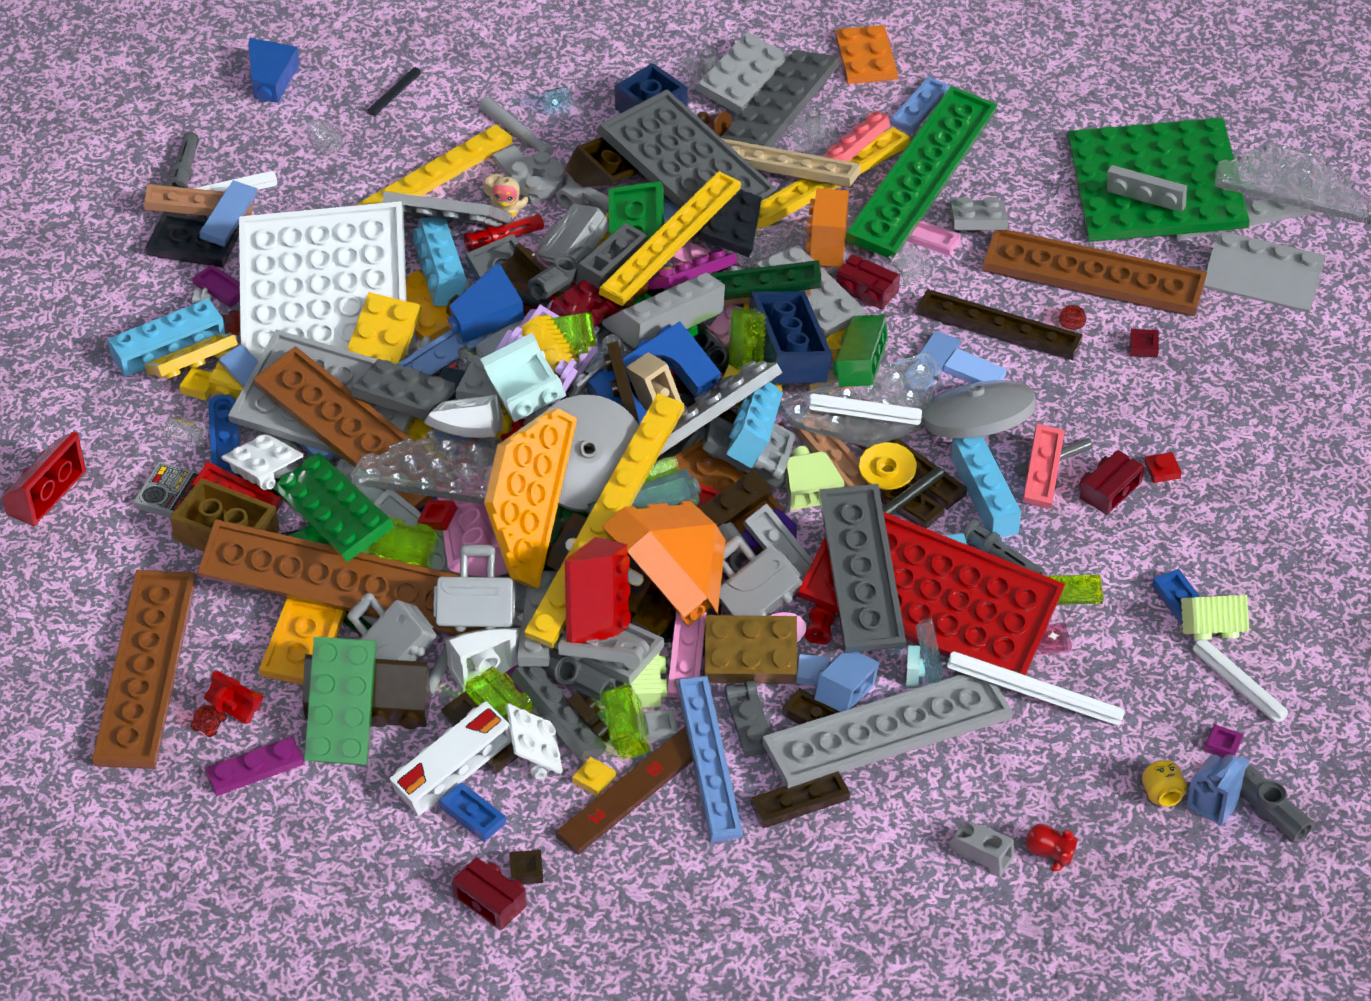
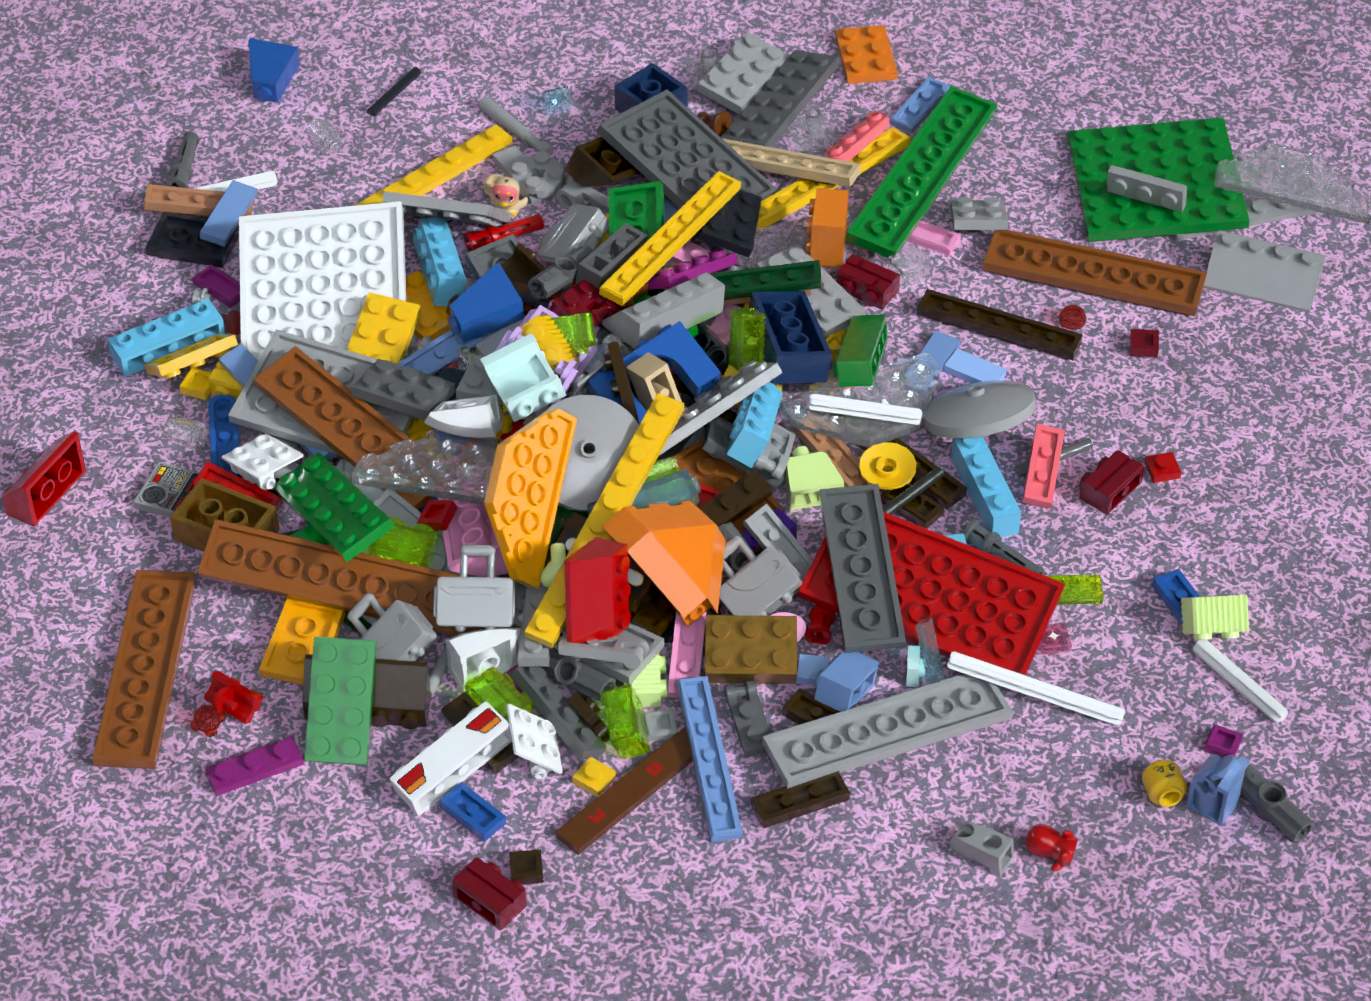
(558, 555): none -> yellowish green arm

